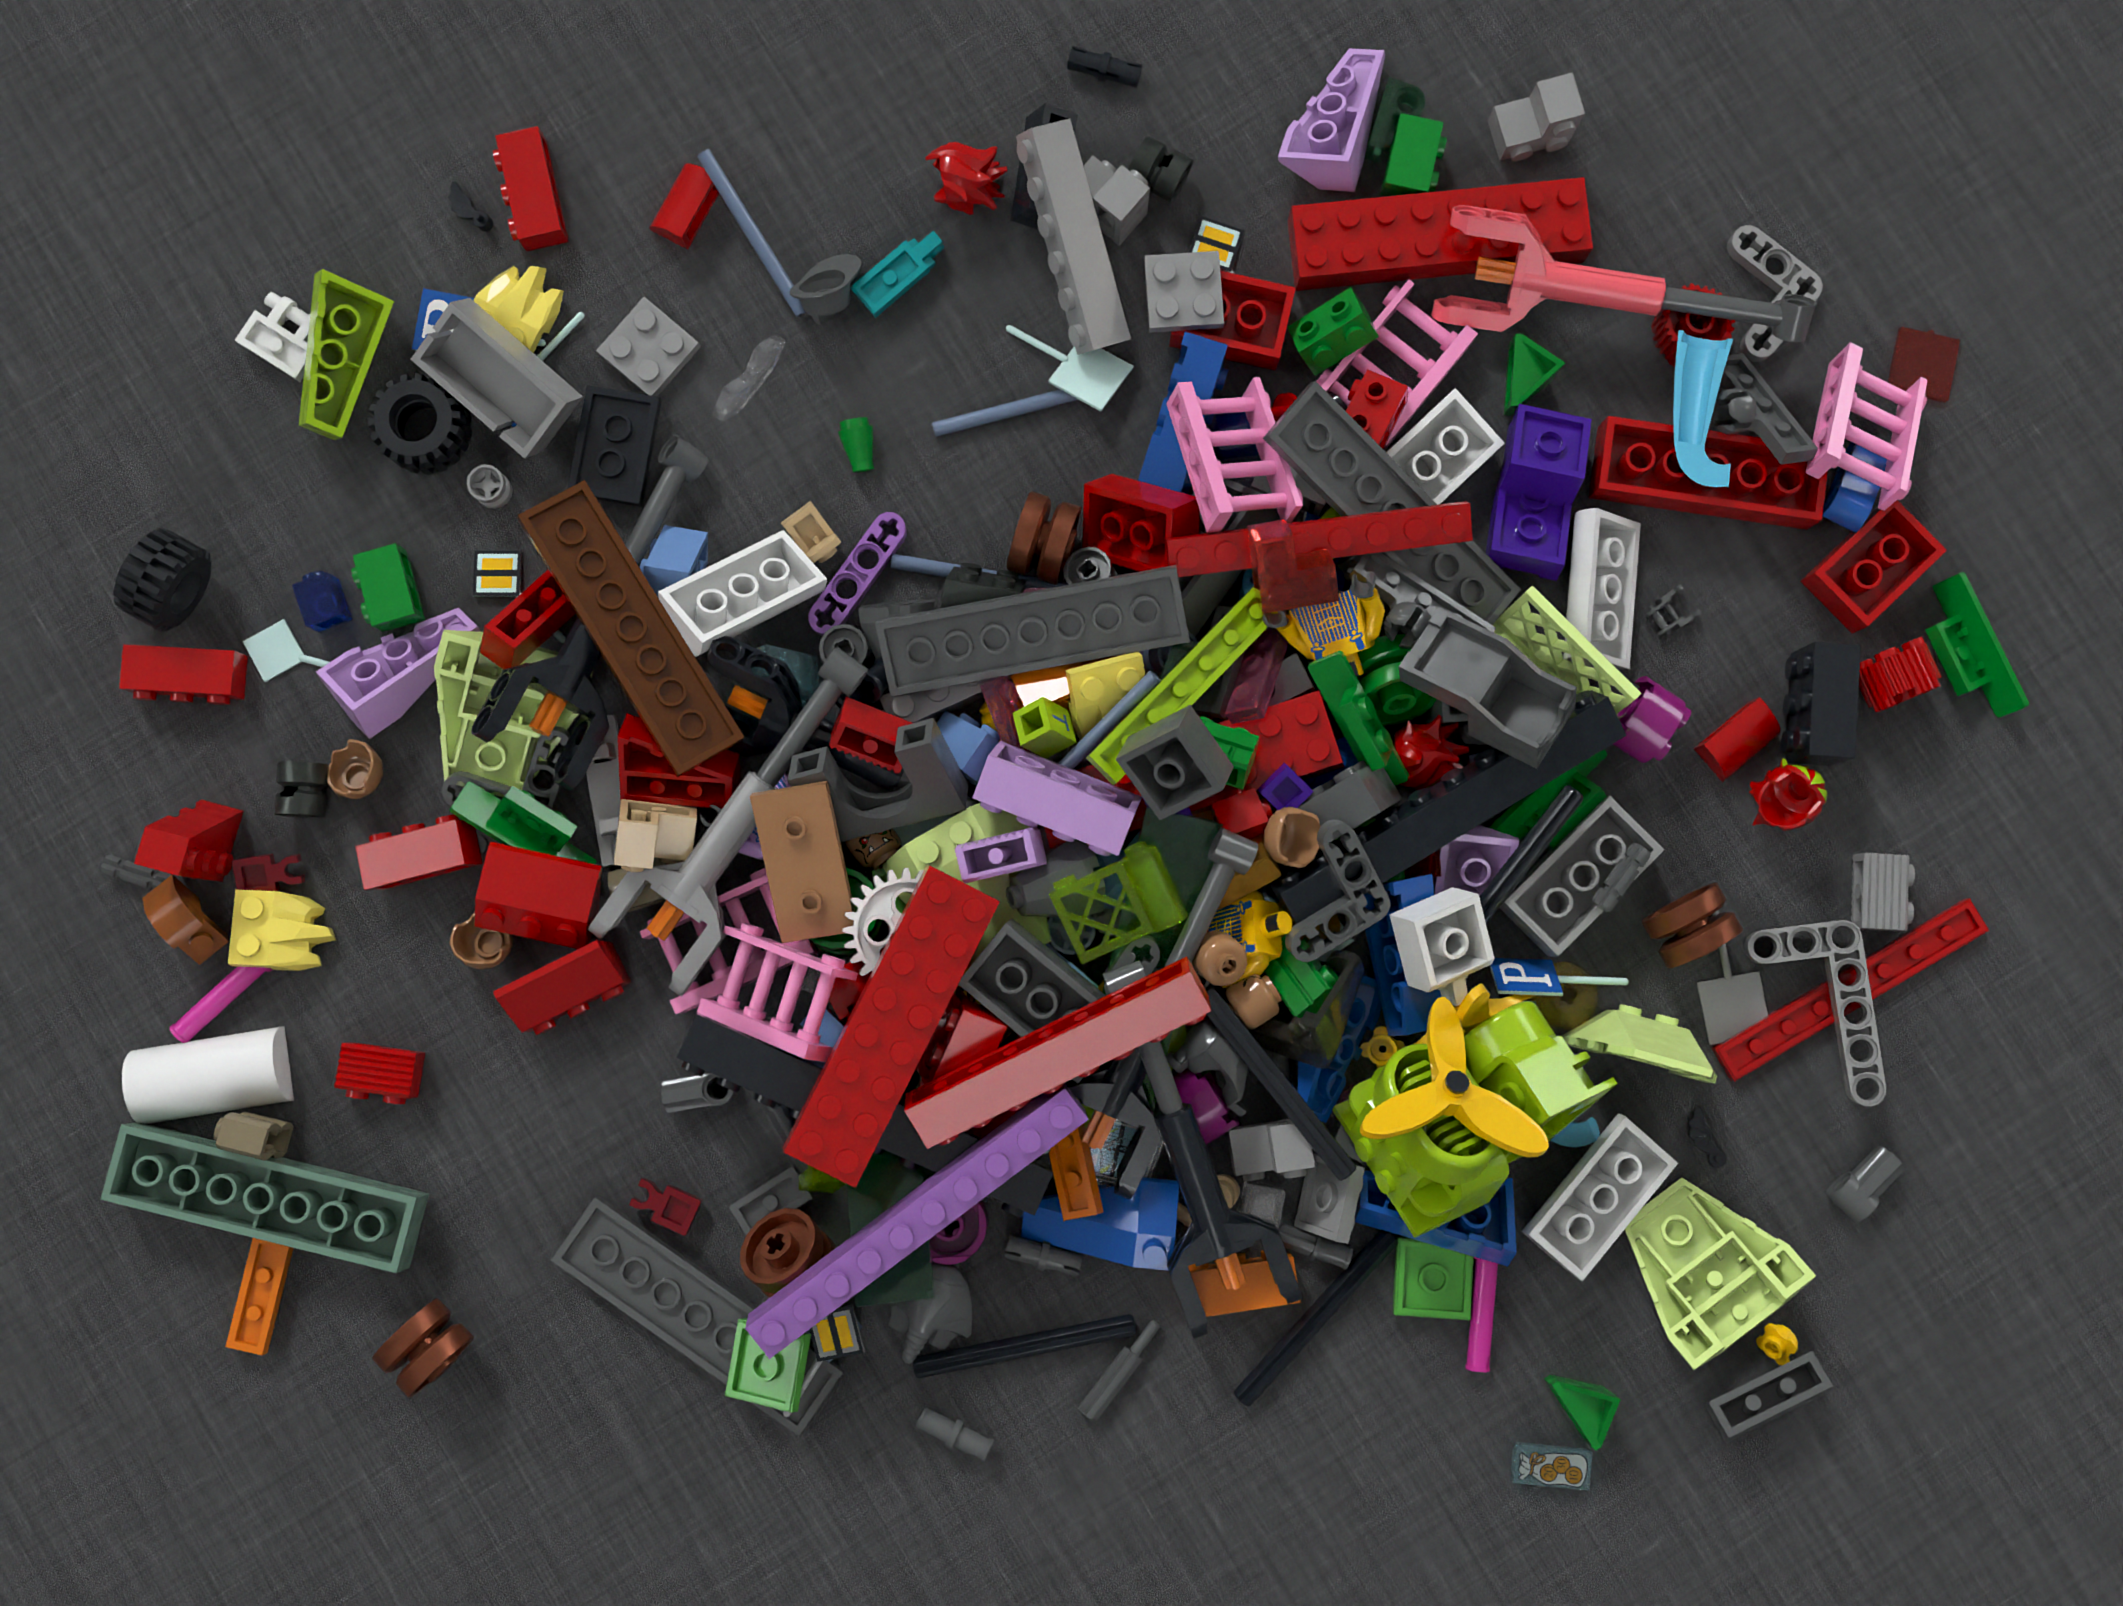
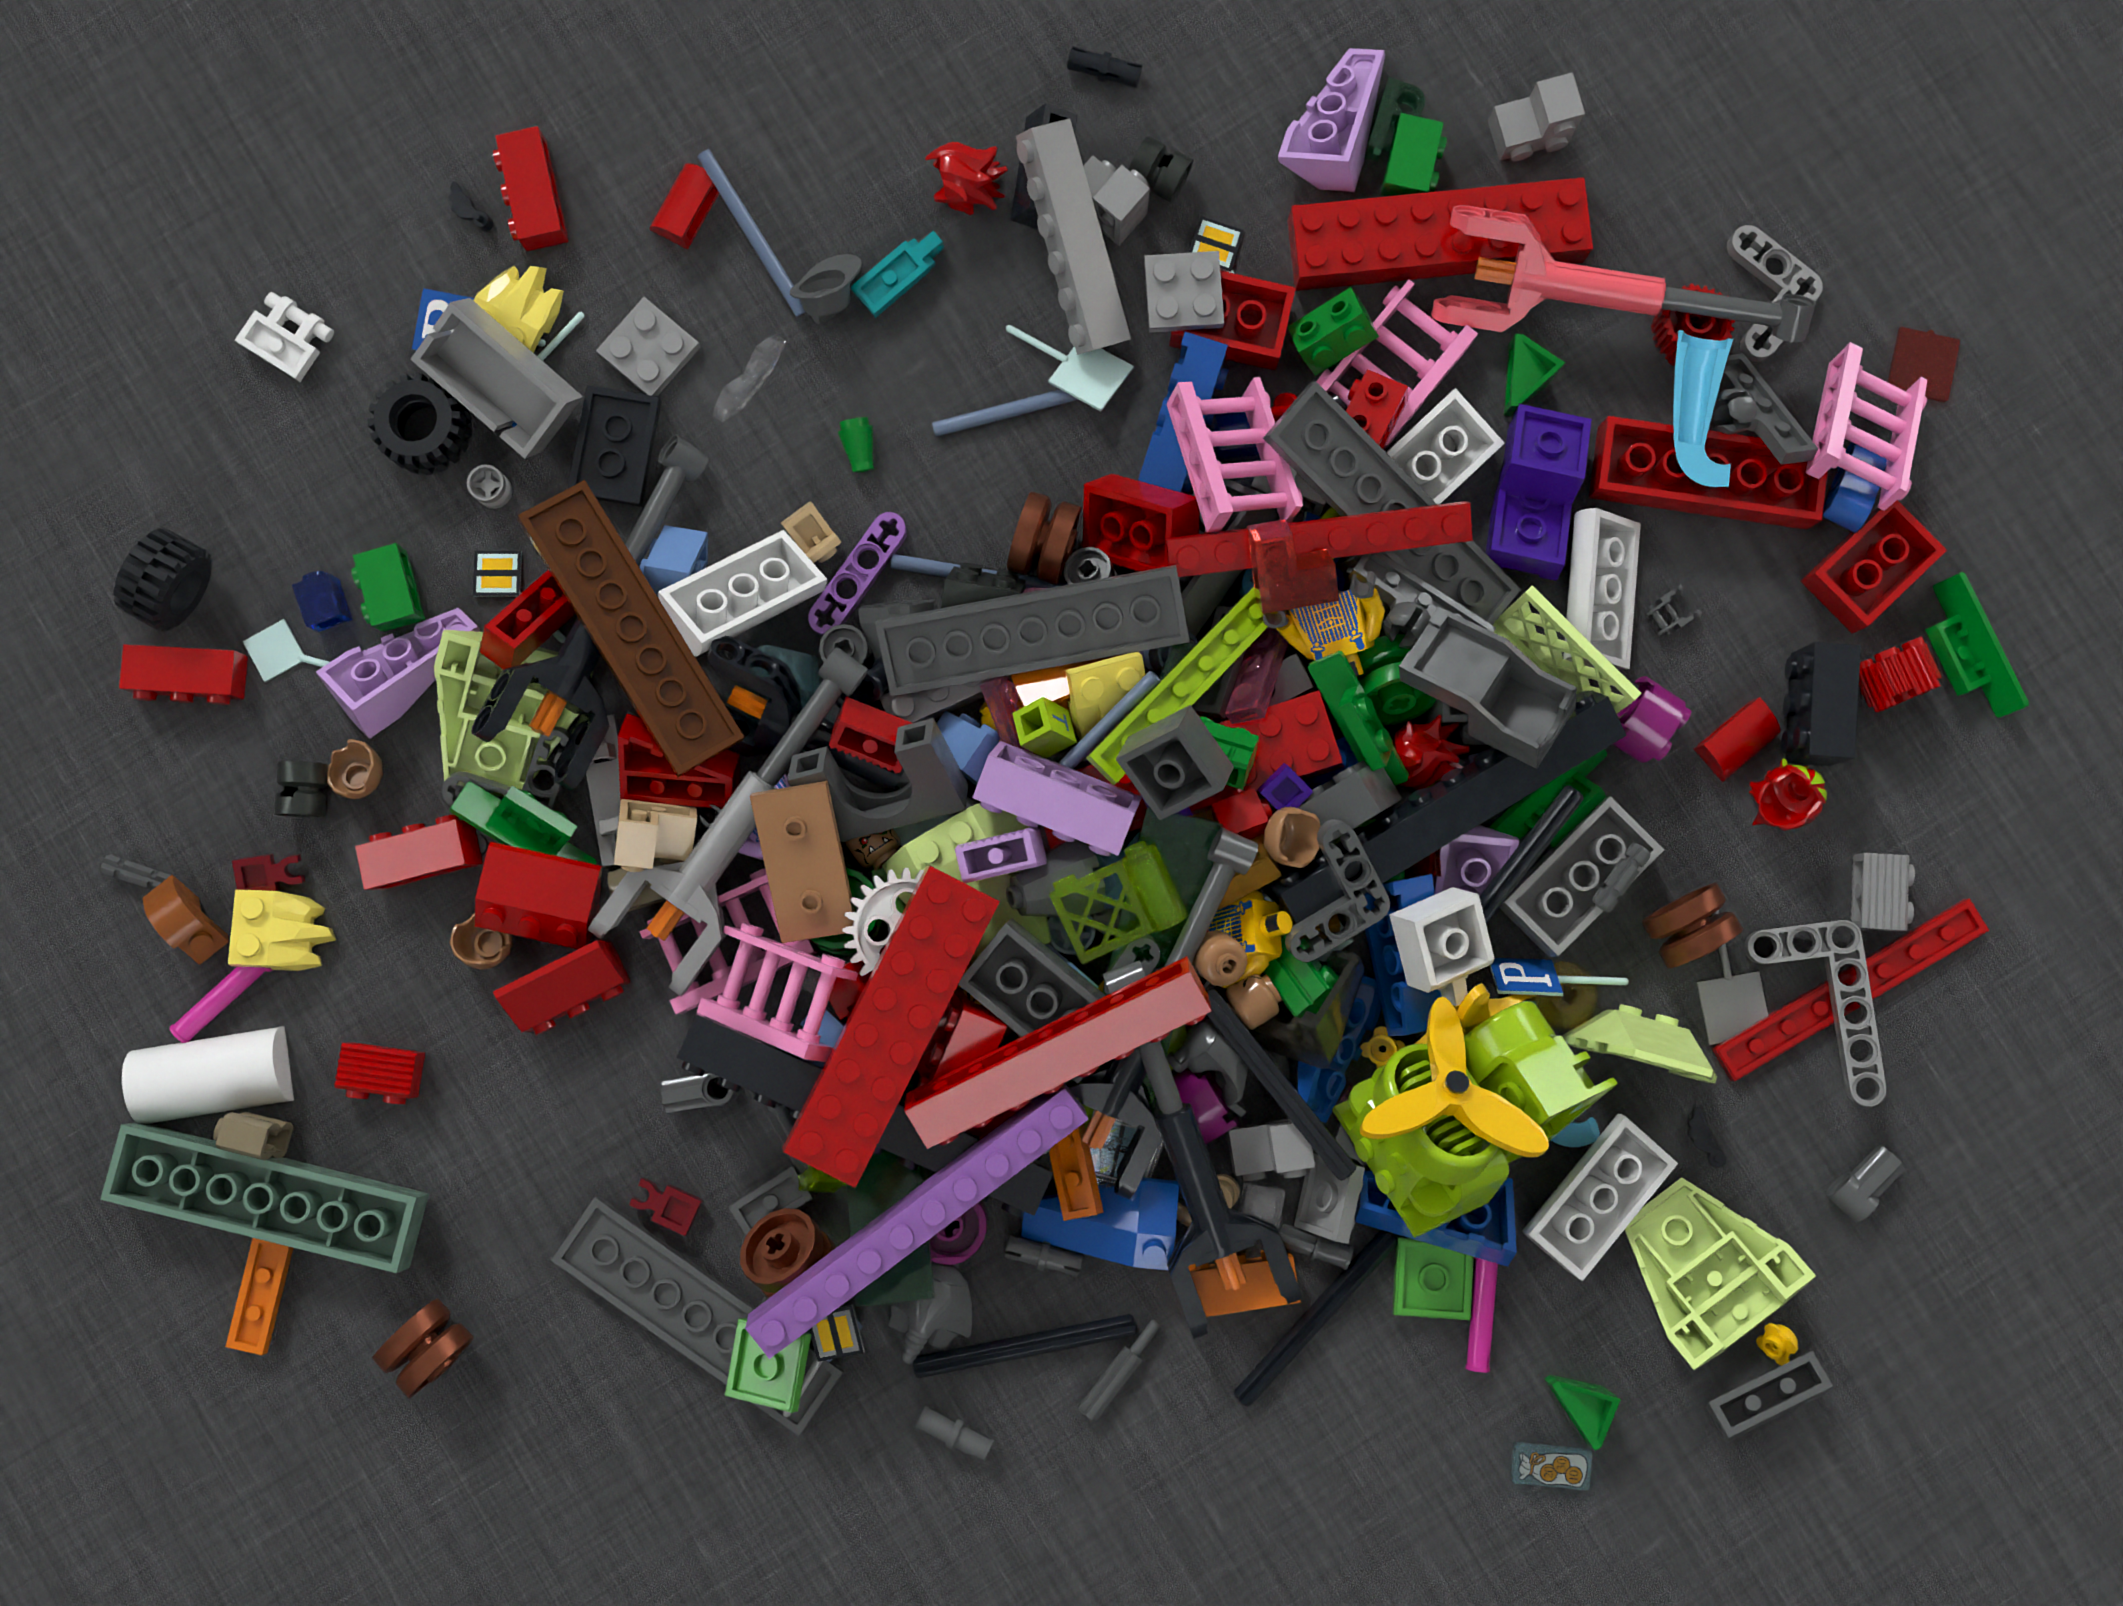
(193, 843): red wedge -> none
(340, 348): lime wedge -> none

